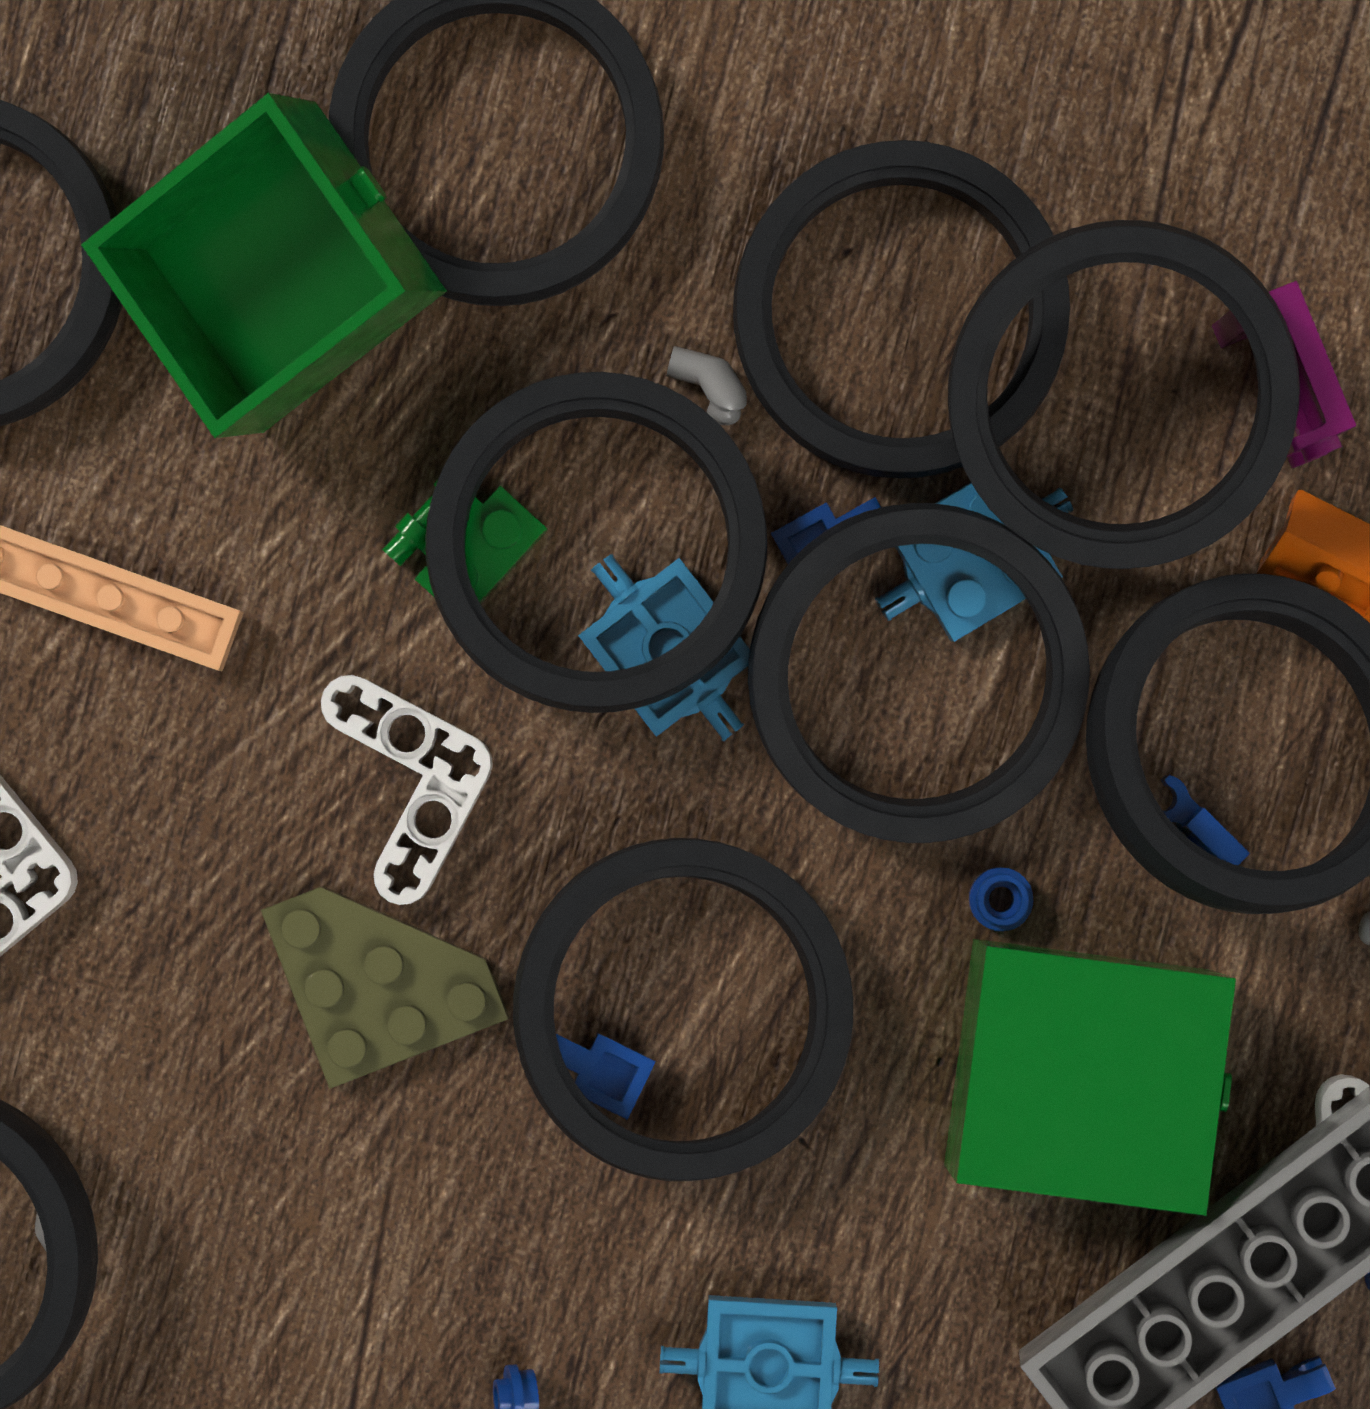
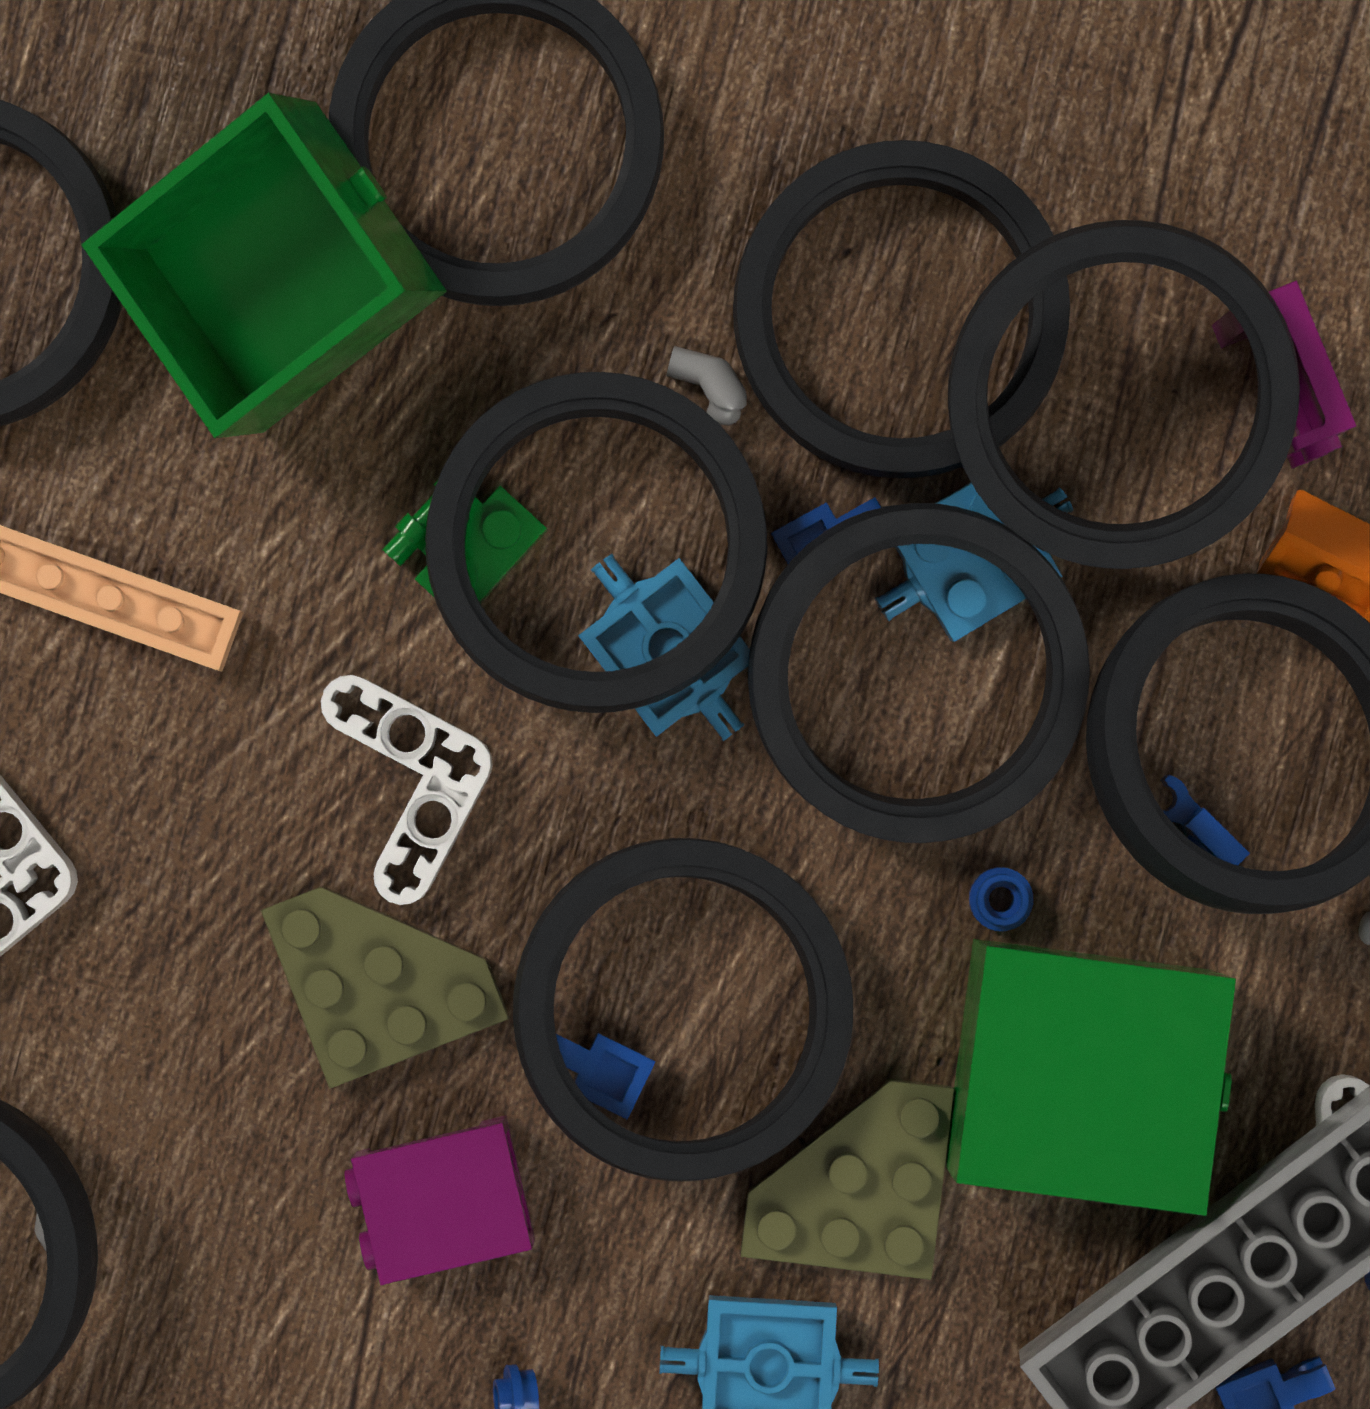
(440, 1202): none -> magenta panel
(860, 1188): none -> olive plate

